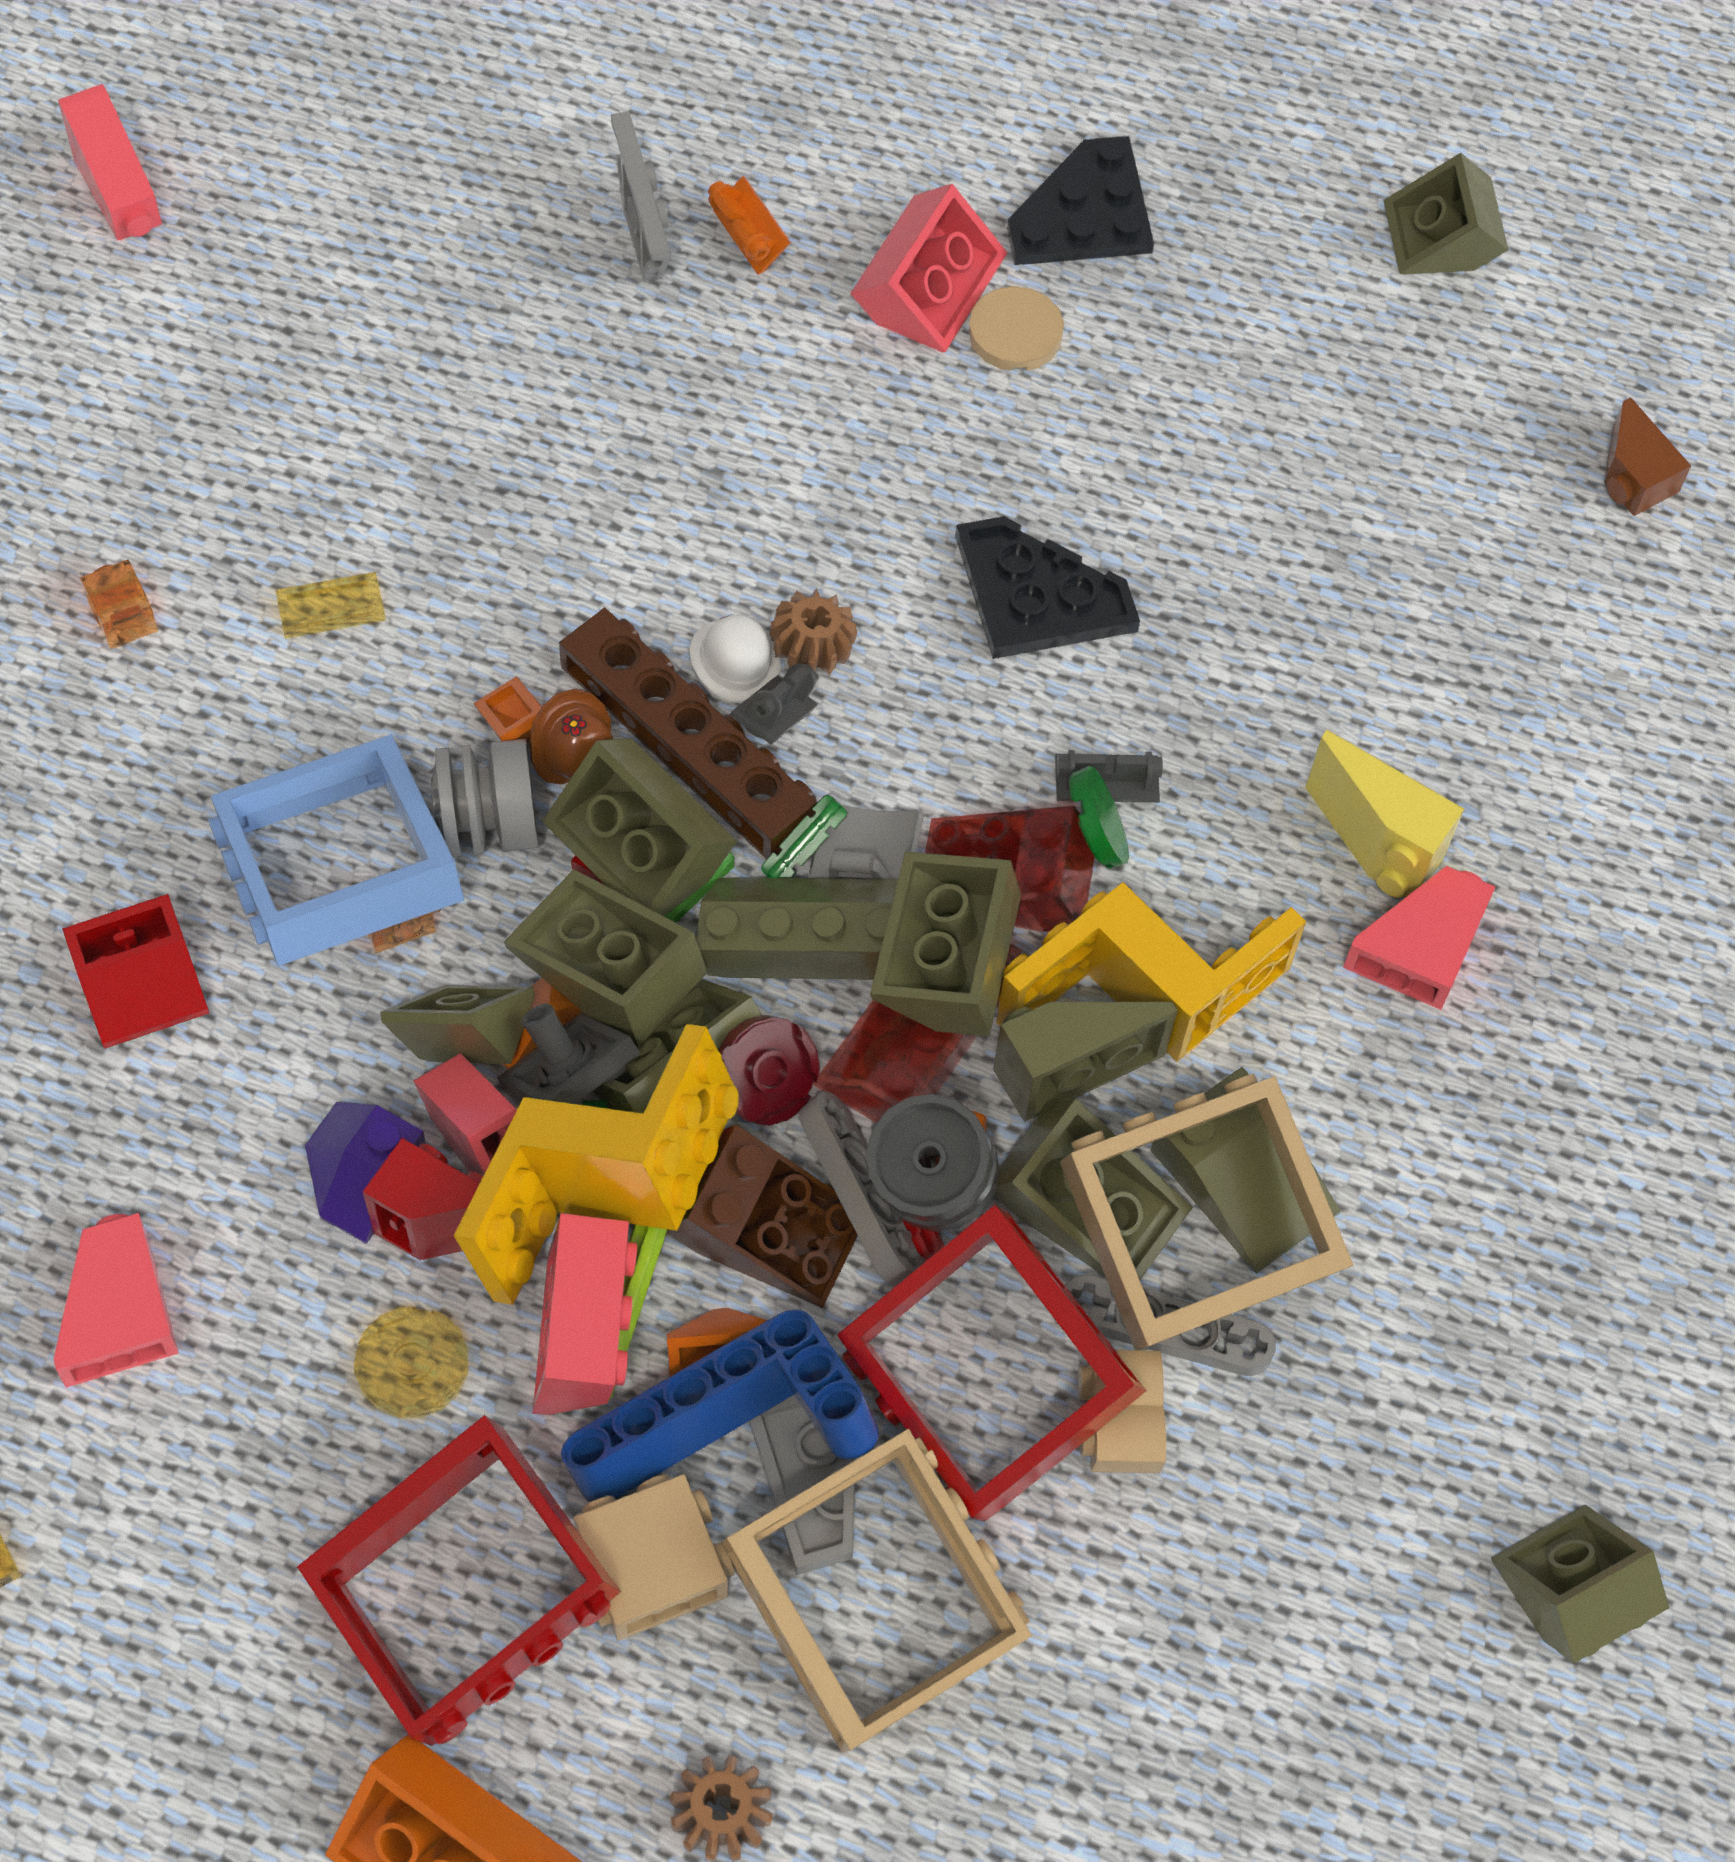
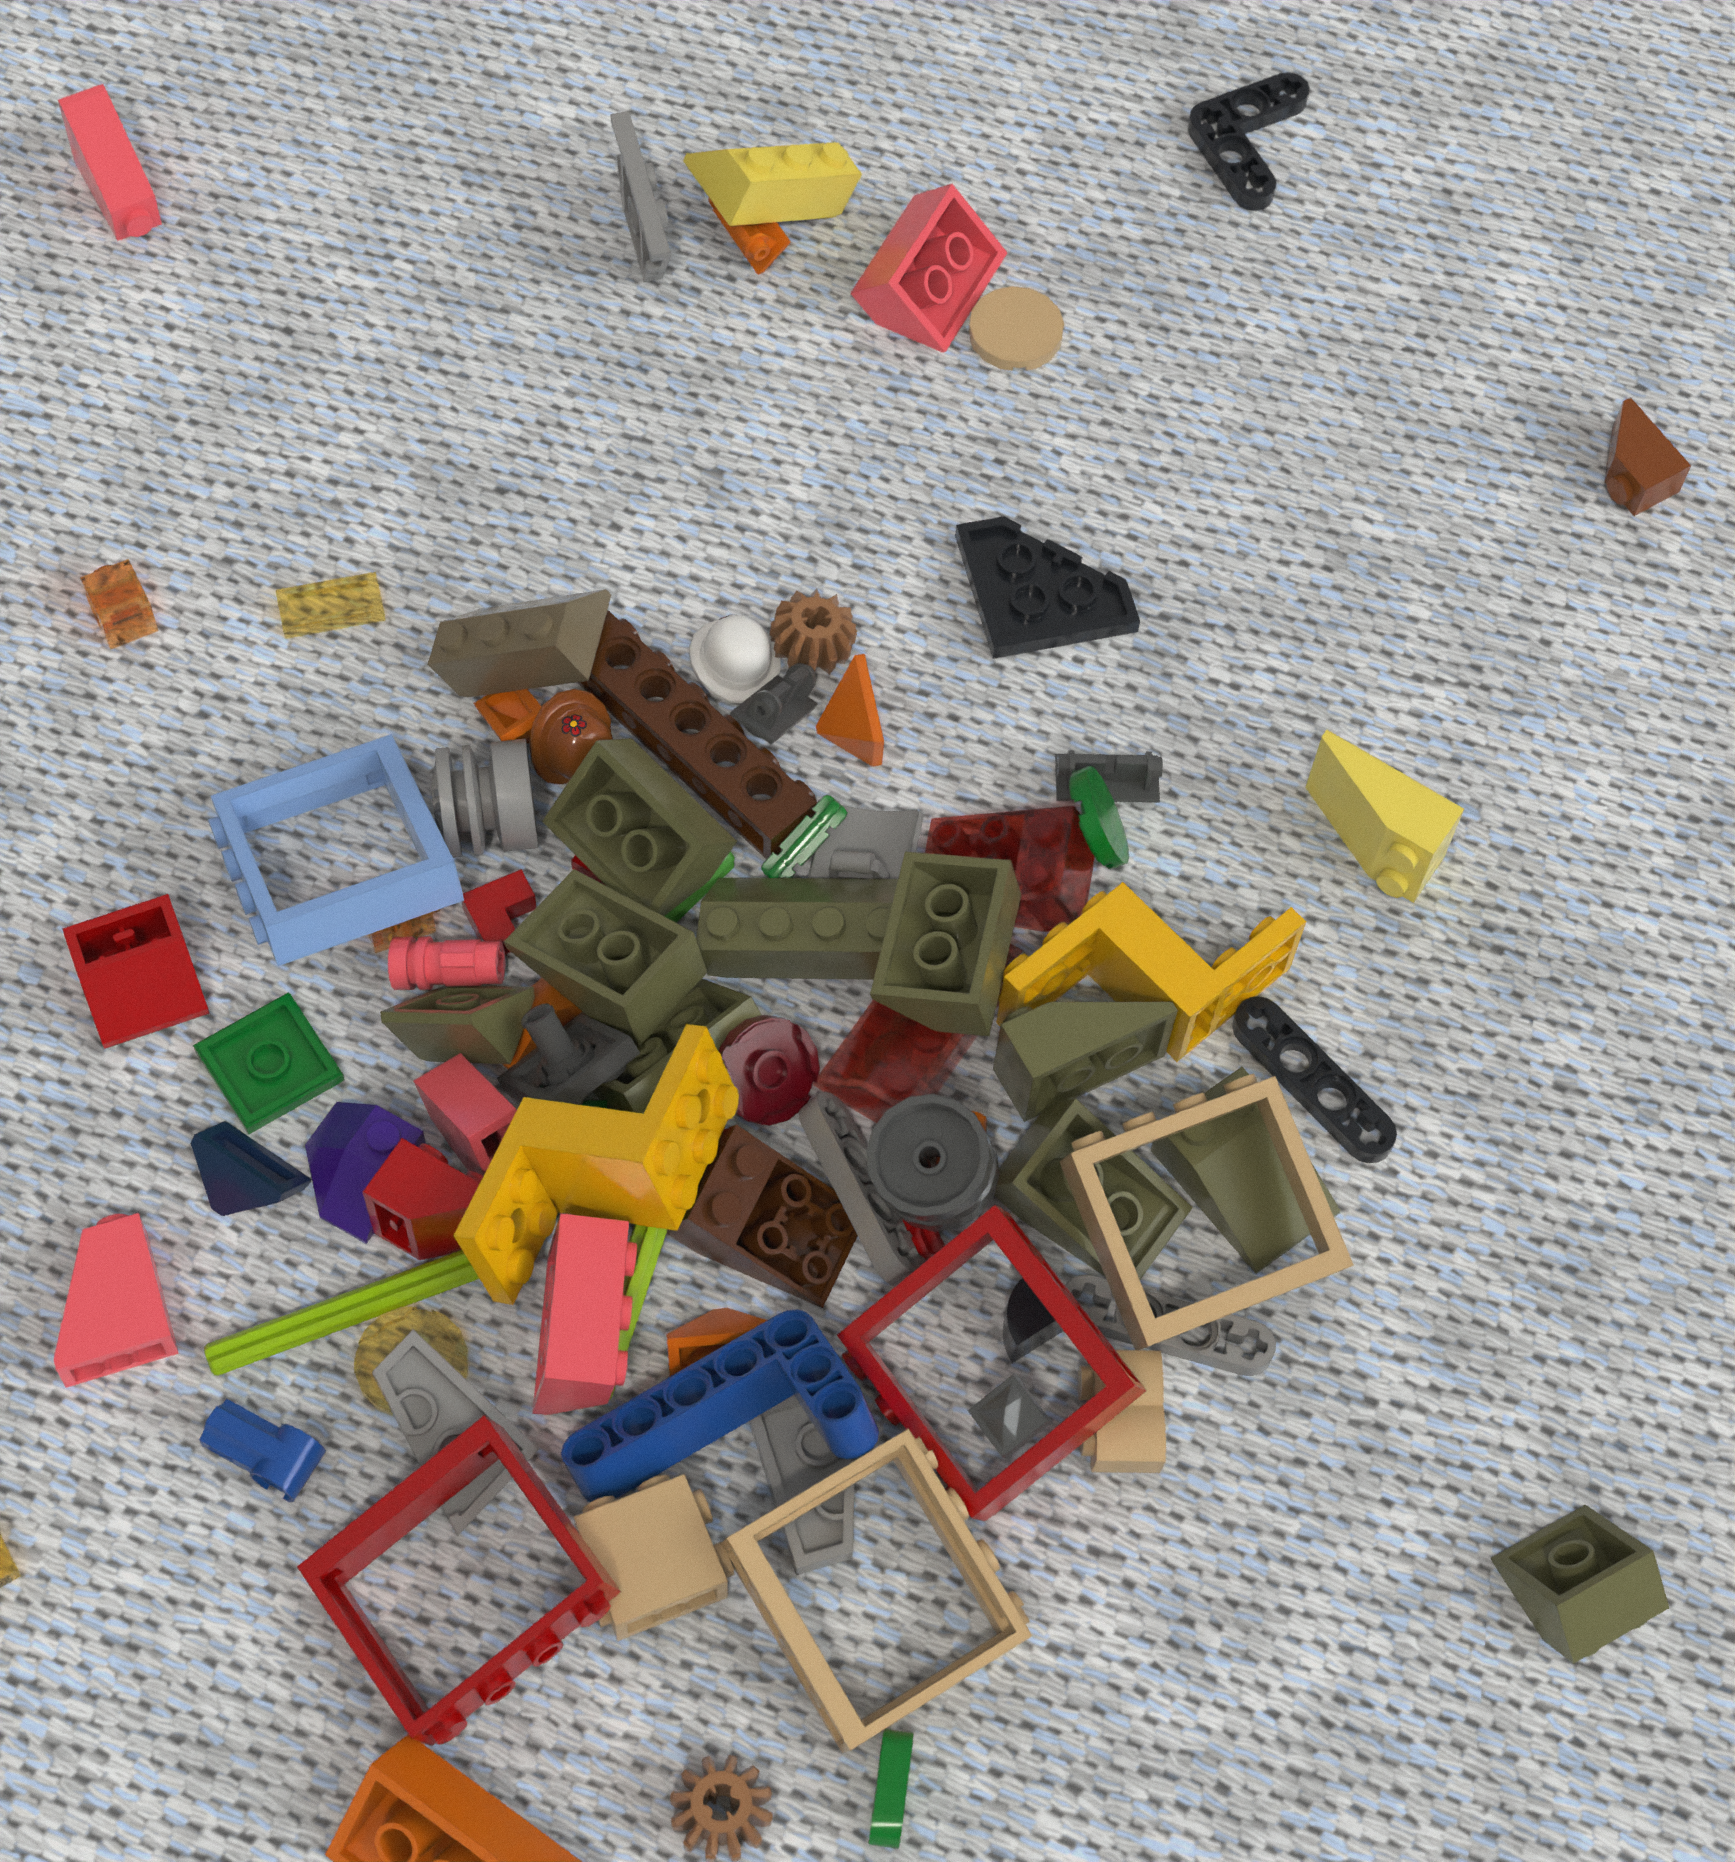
(241, 1171): none -> dark blue slope
(268, 1063): none -> green tile
(269, 1453): none -> blue piece
(338, 1312): none -> lime axle
(433, 1409): none -> light grey wing
(444, 963): none -> coral axle
(496, 904): none -> red piece
(520, 644): none -> dark tan slope
(776, 181): none -> light yellow slope
(852, 715): none -> orange slope
(891, 1788): none -> green beam
(1009, 1416): none -> dark grey tile
(1026, 1323): none -> black brick
(1084, 208): black plate -> none
(1232, 130): none -> black beam
(1320, 1074): none -> black beam
(1423, 937): coral slope -> none
(1446, 220): olive slope -> none

